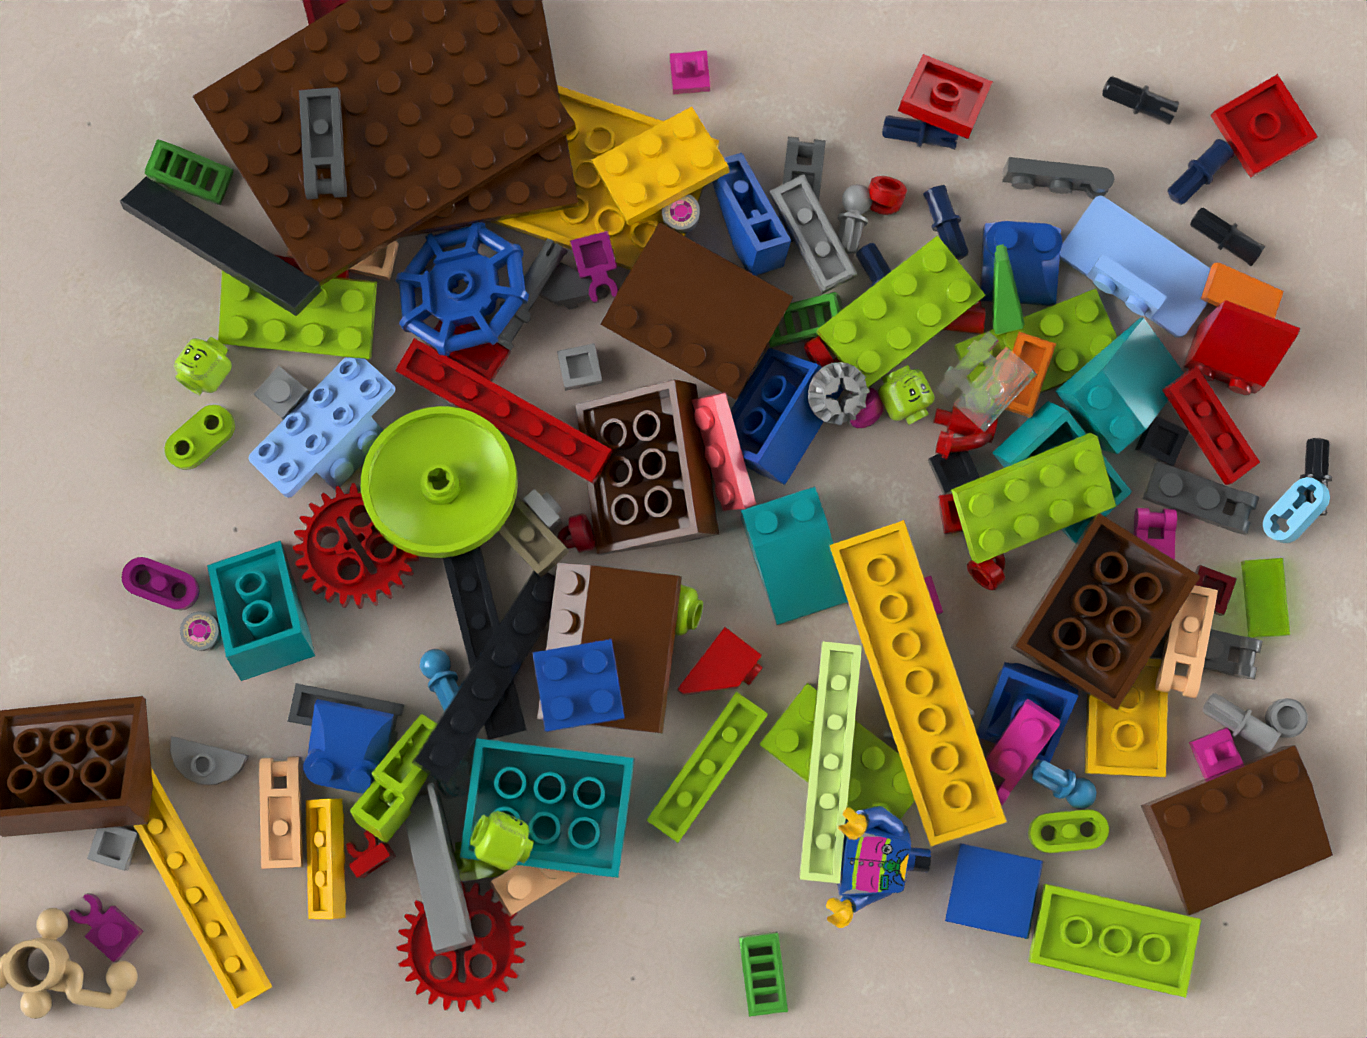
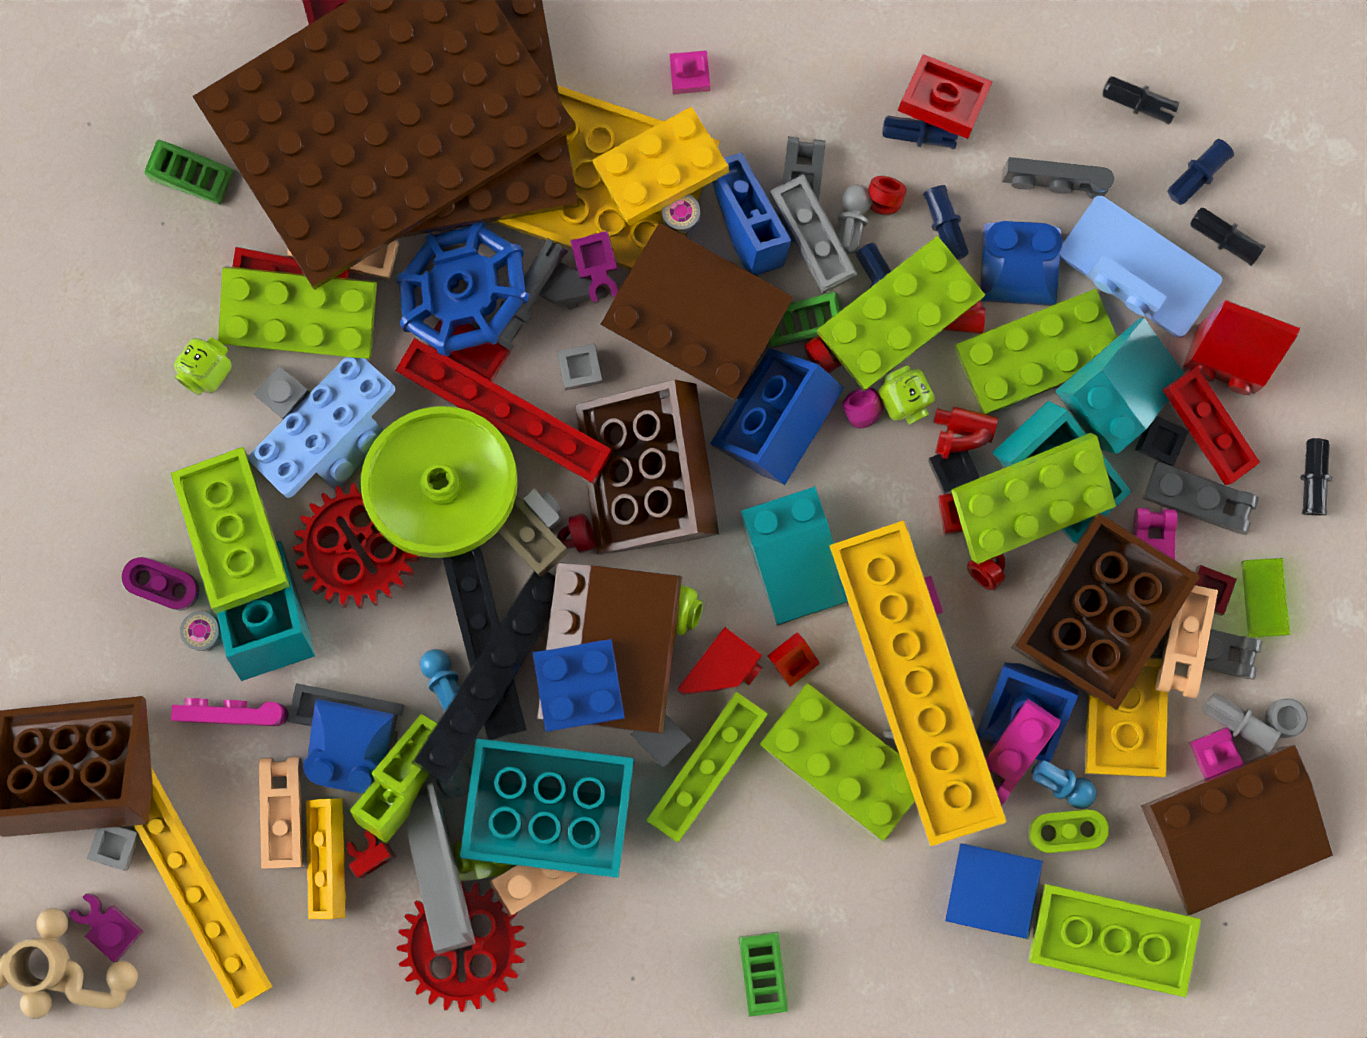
(200, 439): lime plate -> none
(204, 762): light grey plate -> none
(221, 246): black tile -> none
(229, 530): none -> lime plate
(233, 712): none -> dark pink plate
(322, 142): dark grey plate -> none
(501, 840): lime head -> none
(663, 746): none -> dark grey brick
(723, 452): coral plate -> none
(793, 659): none -> red plate
(827, 382): light grey gear -> none
(830, 762): yellowish green plate -> none
(873, 861): torso -> none
(993, 387): clear plate -> none
(1006, 306): bright green slope -> none
(1037, 355): orange tile -> none
(1234, 286): orange tile -> none
(1264, 126): red plate -> none
(1296, 510): medium azure beam -> none

